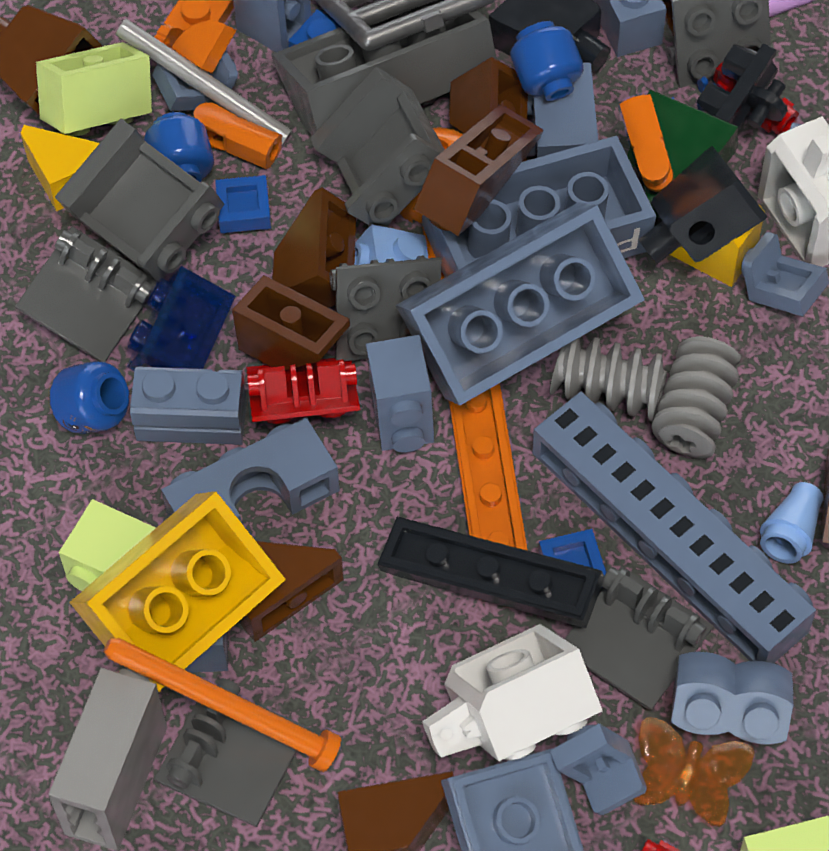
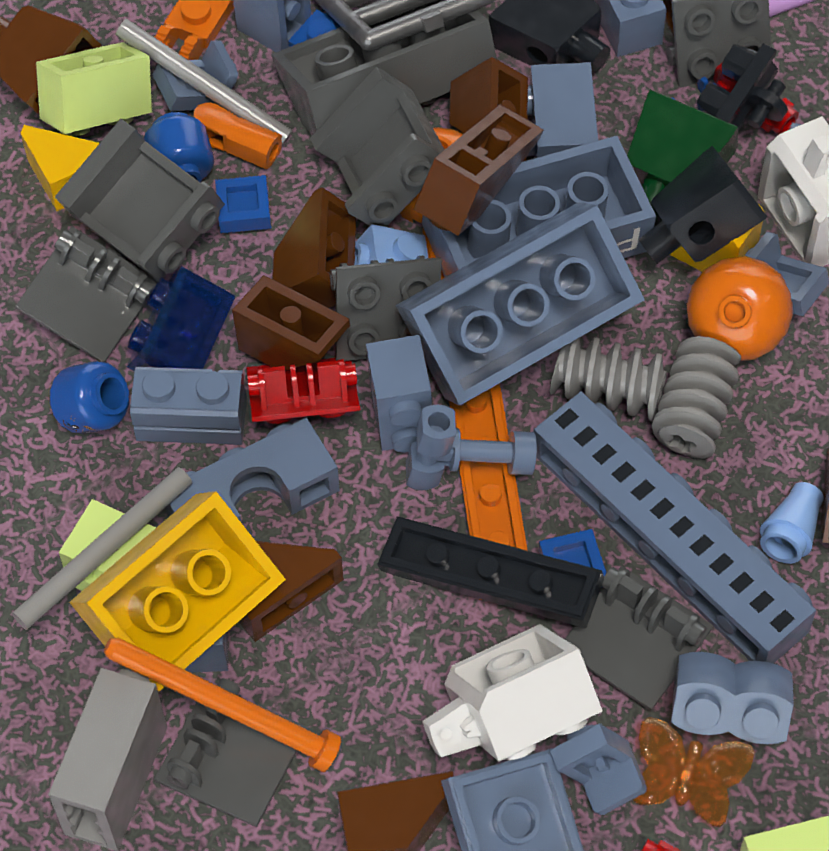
(101, 548): none -> light grey bar
(204, 43): orange tile -> none
(441, 445): none -> sand blue bar
(546, 60): blue head -> none
(647, 141): orange bar -> none
(741, 305): none -> orange cylinder

